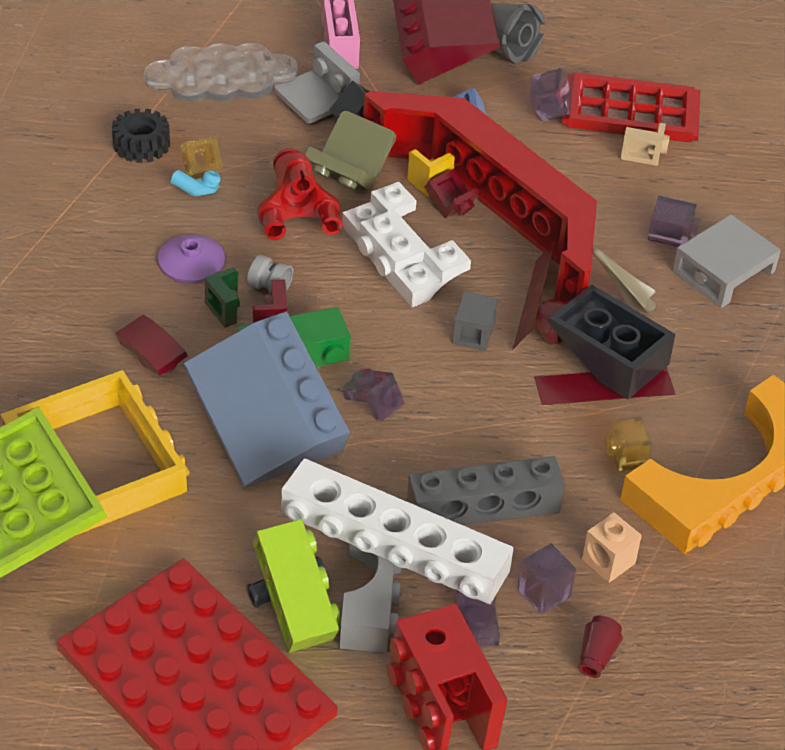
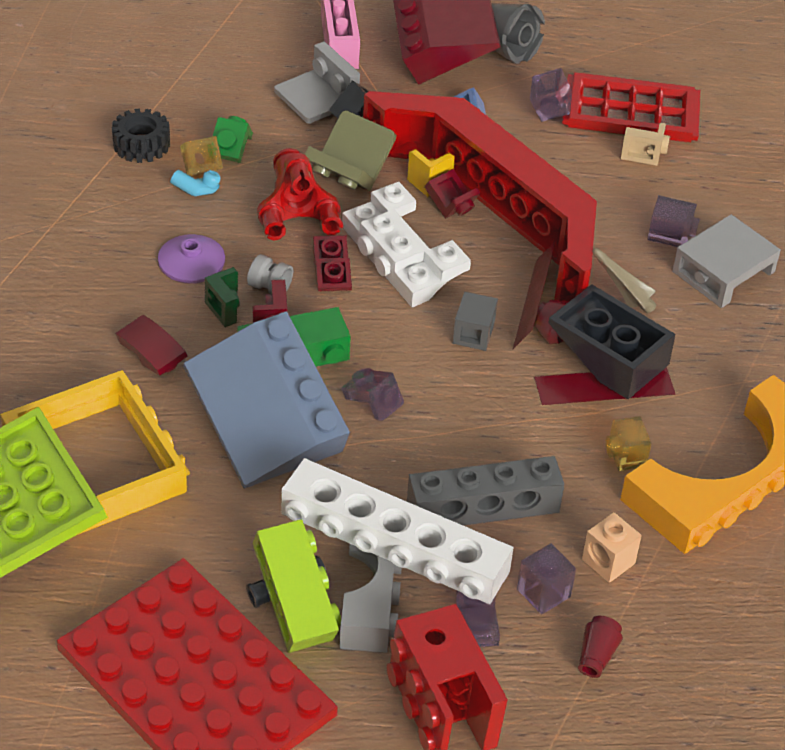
(221, 72): clear plate -> none
(232, 137): none -> green bracket
(332, 263): none -> dark red slope

